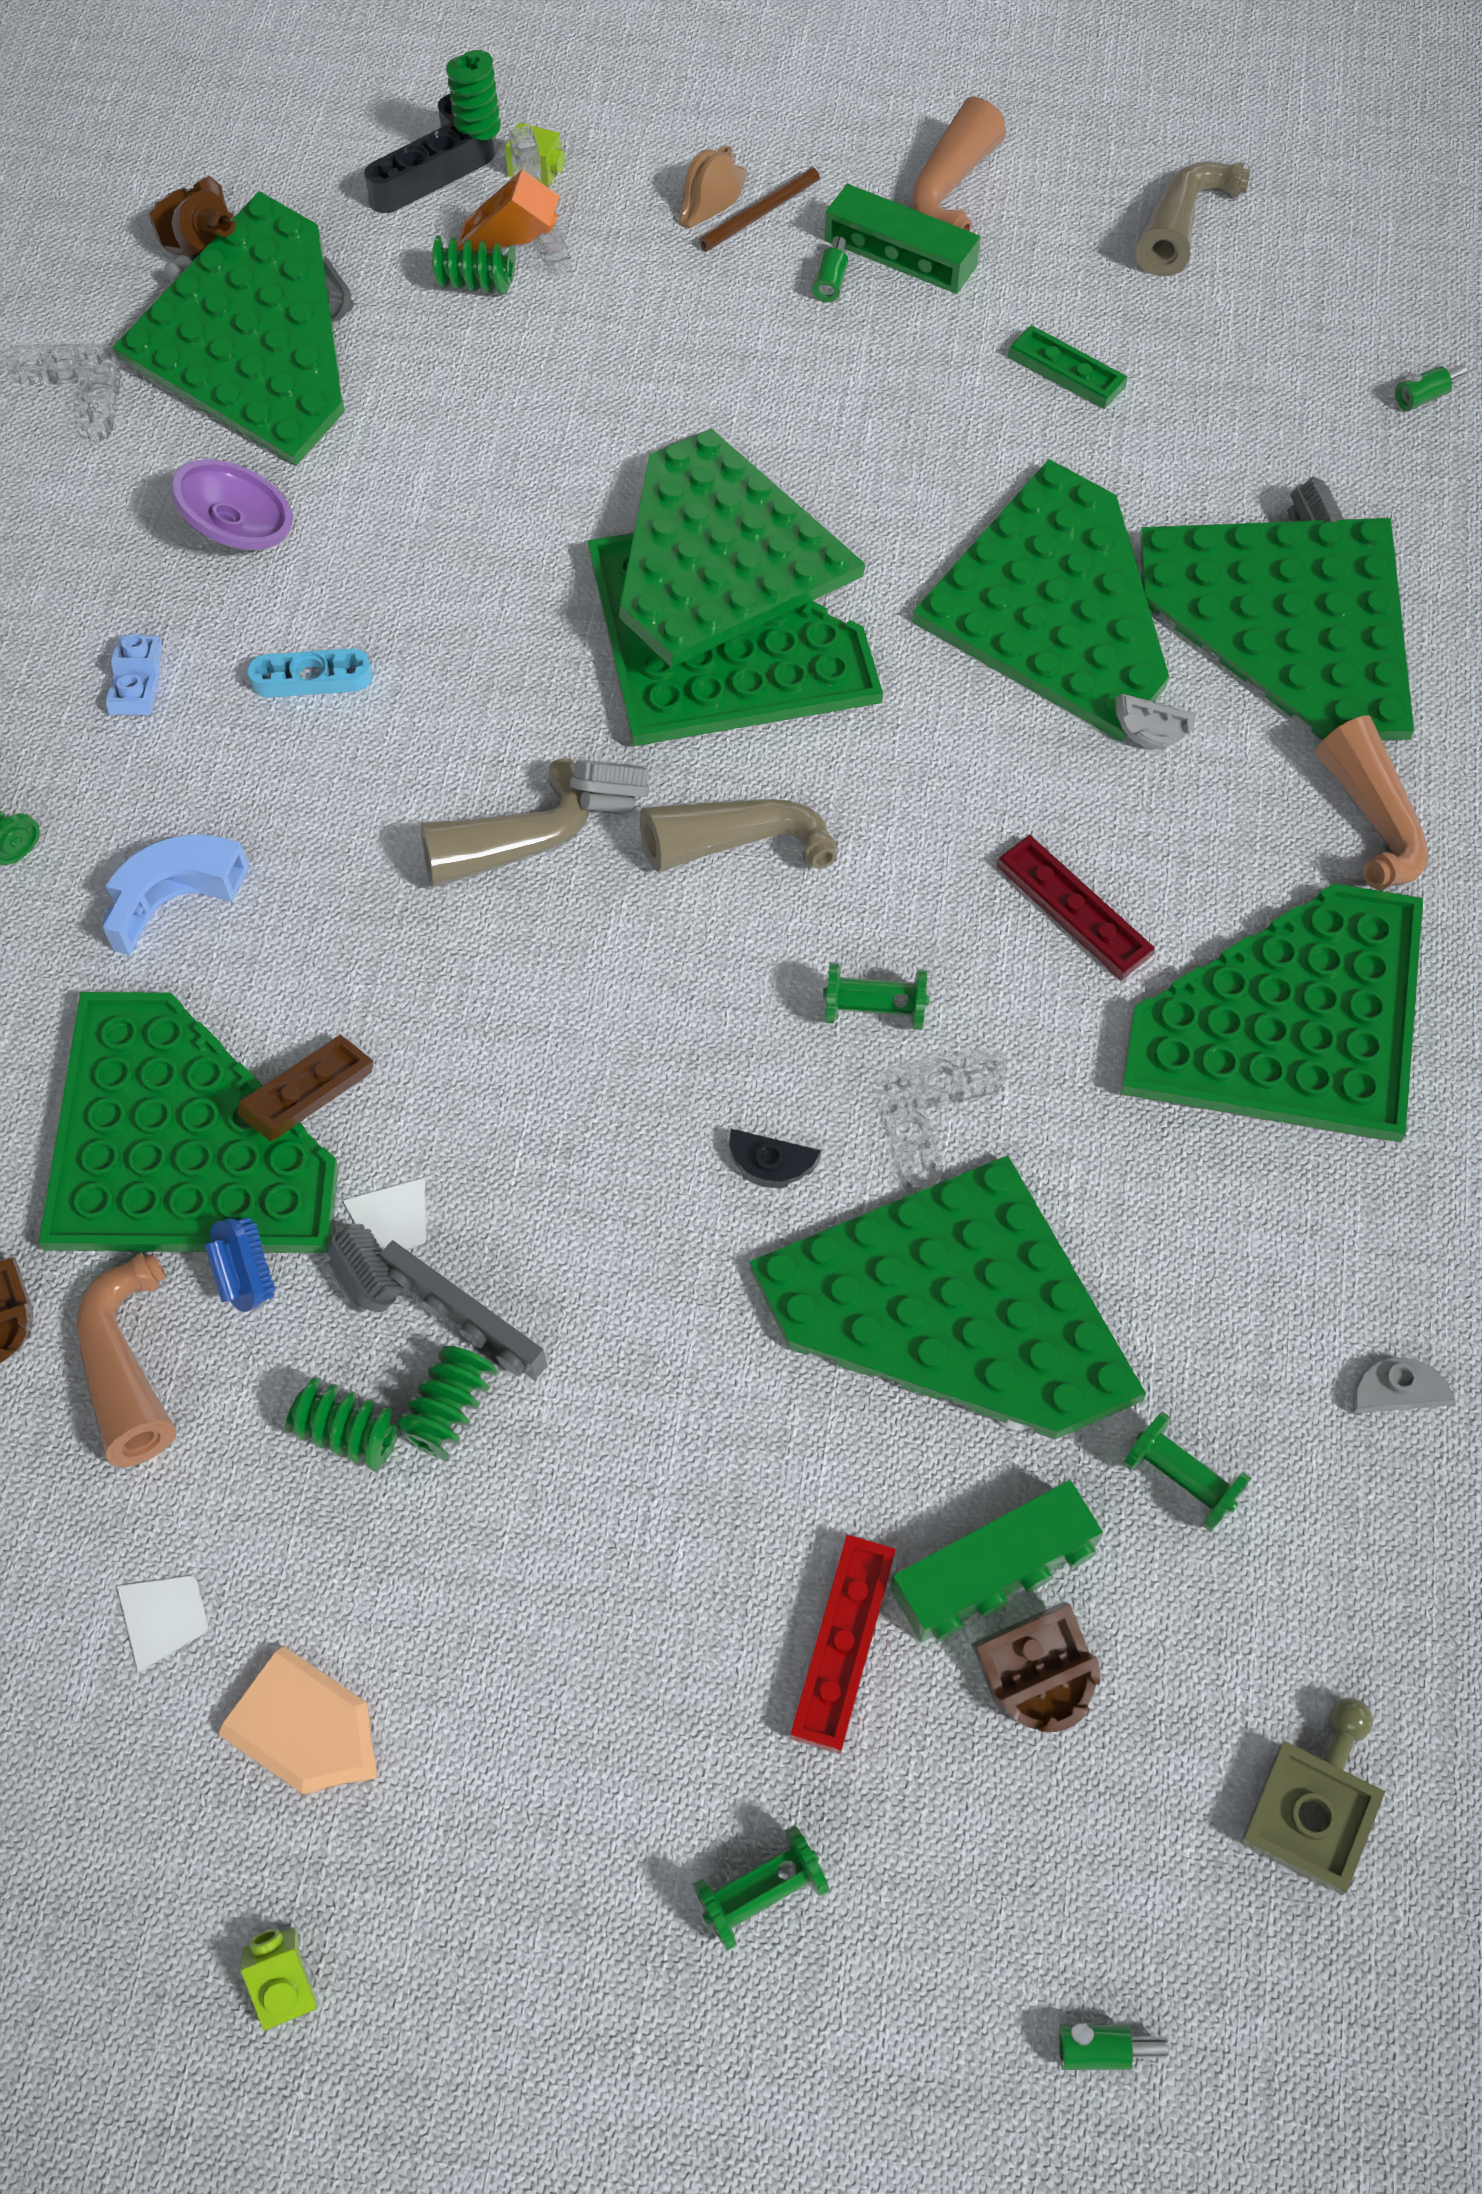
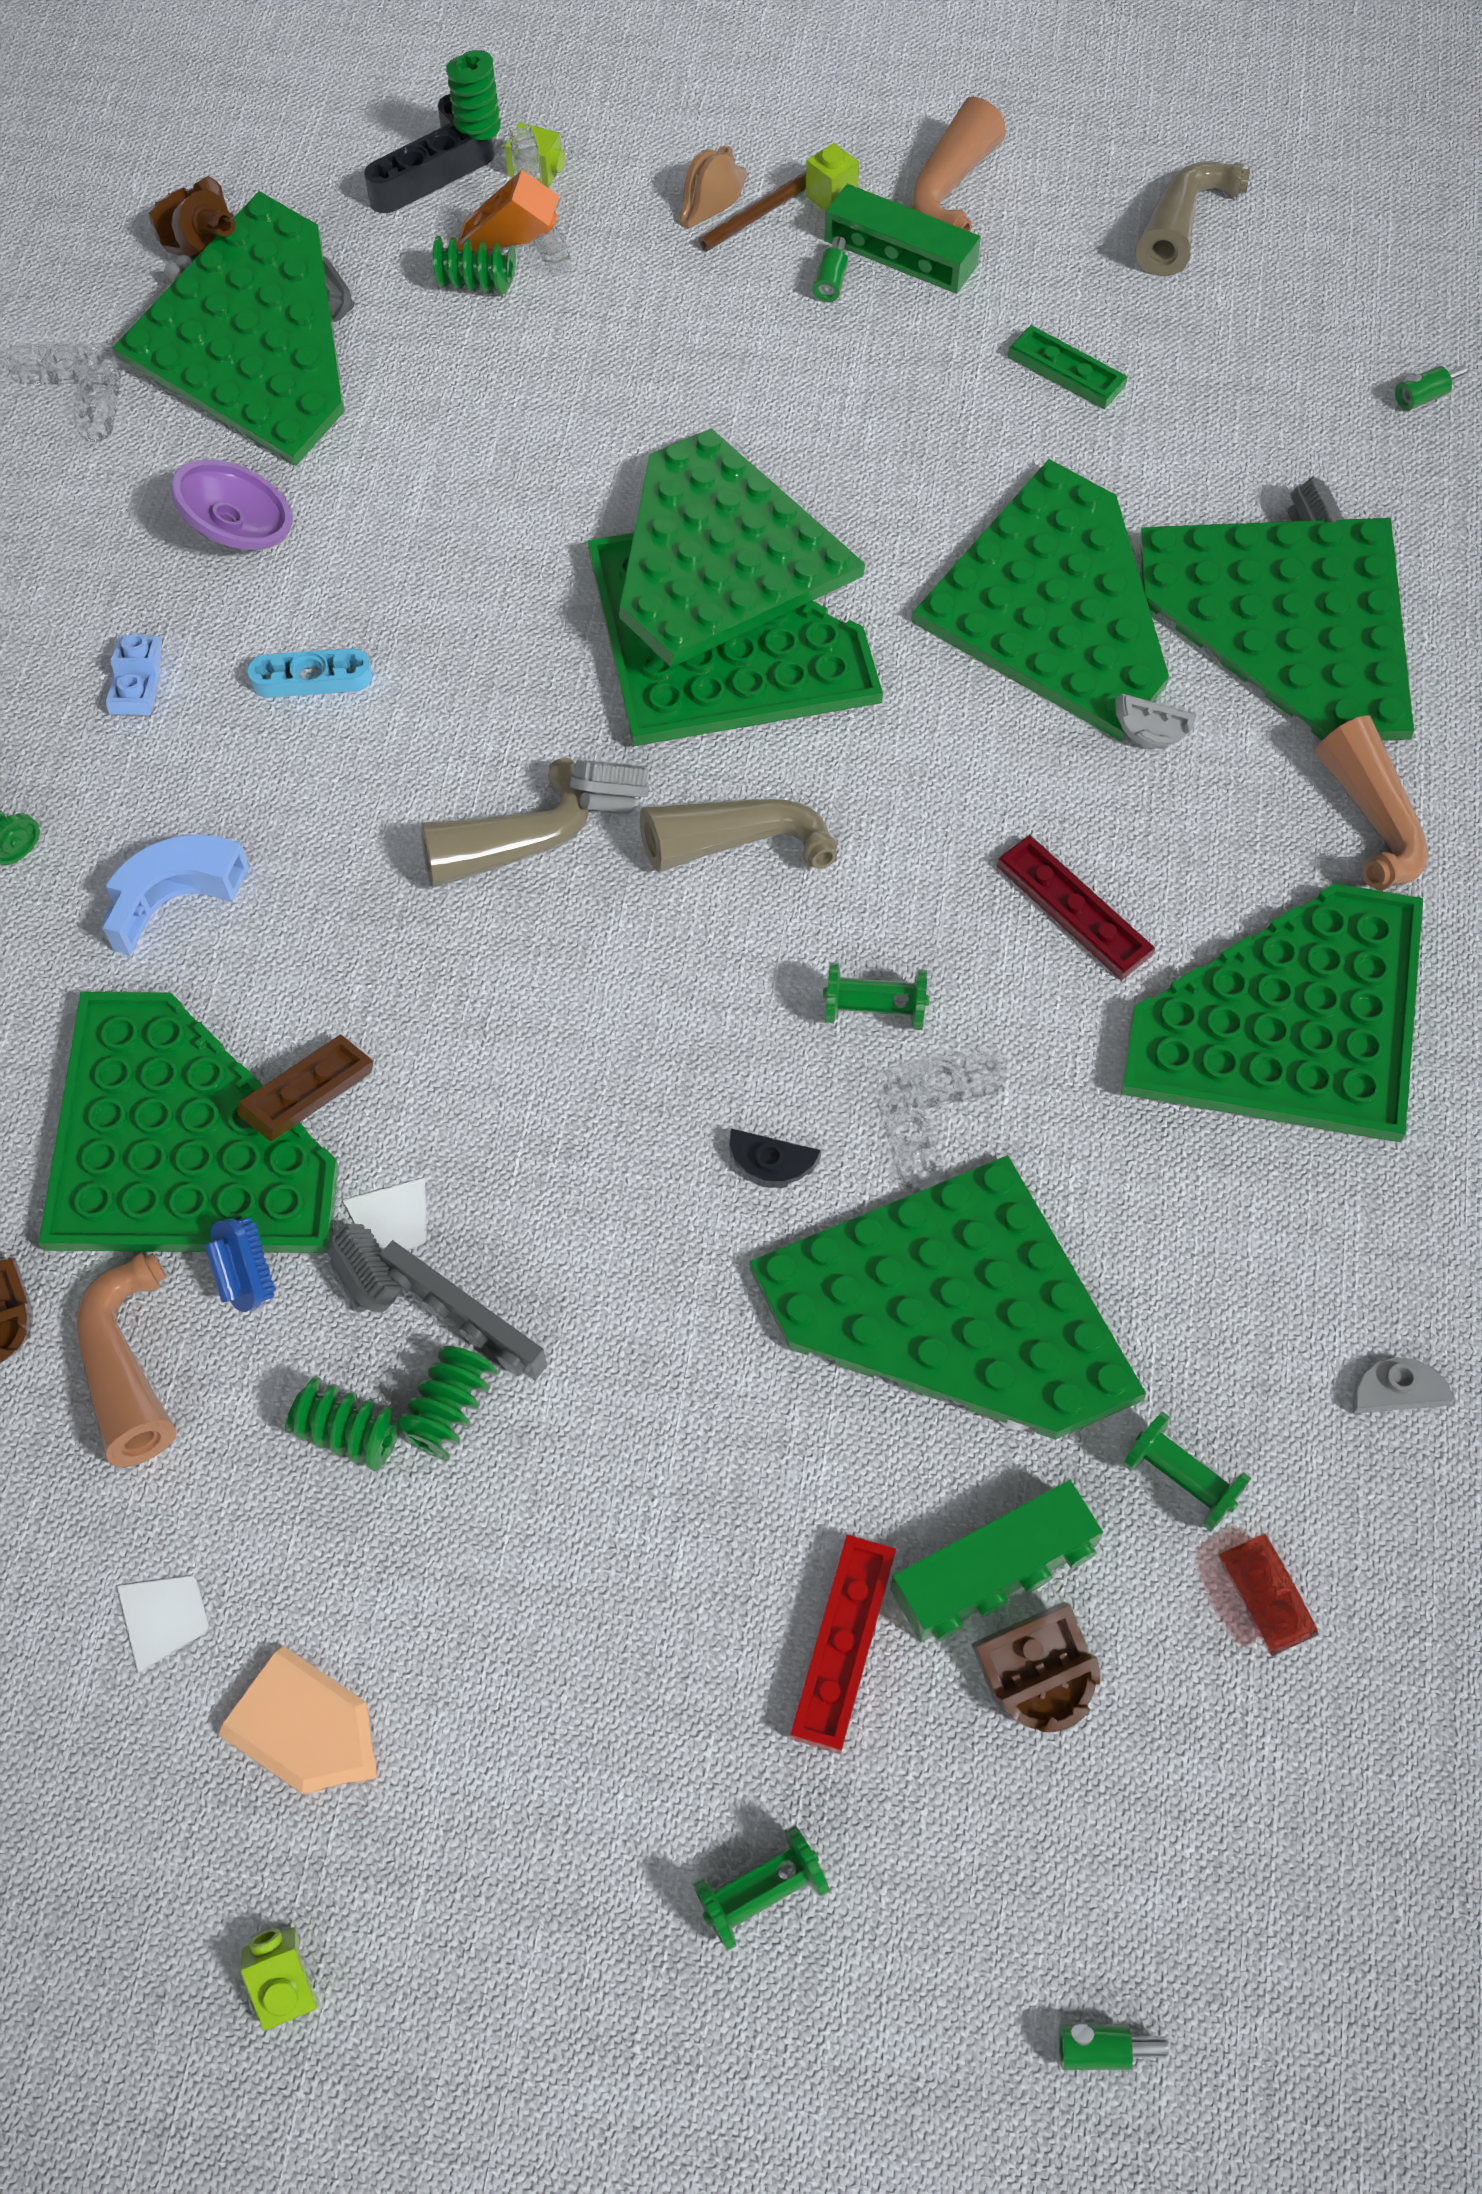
(829, 173): none -> lime brick
(1268, 1594): none -> clear red slope
(1347, 1801): olive plate -> none

